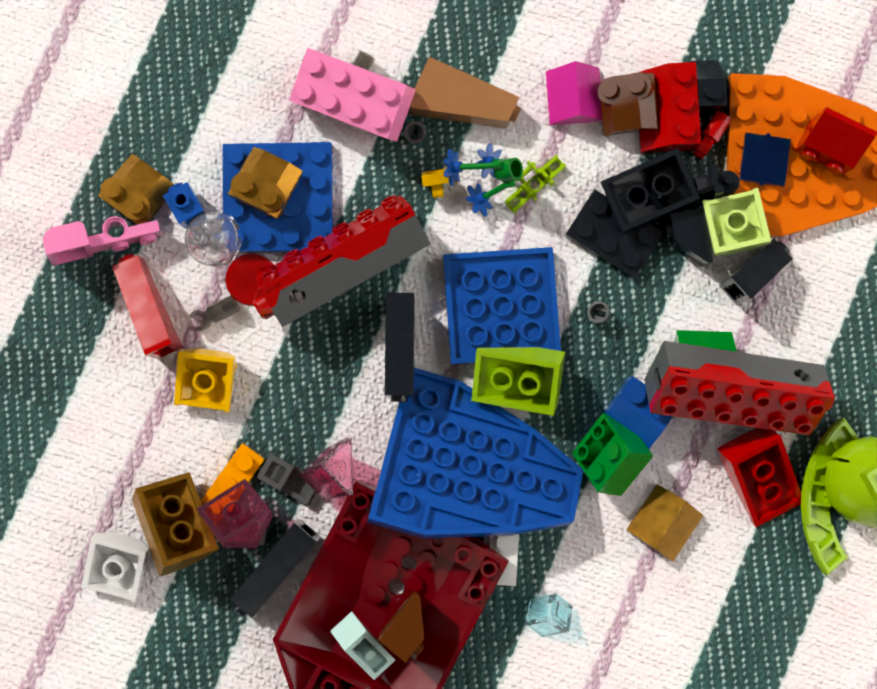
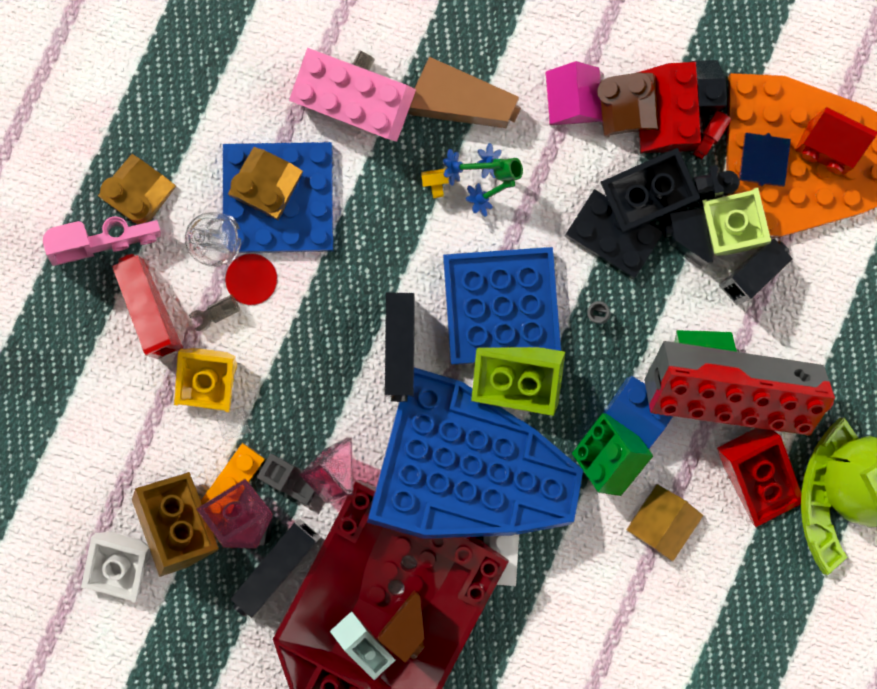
(183, 203): blue brick -> none
(339, 261): piece -> none
(410, 129): dark grey hinge -> none
(526, 184): lime piece -> none
(549, 615): clear light blue panel -> none

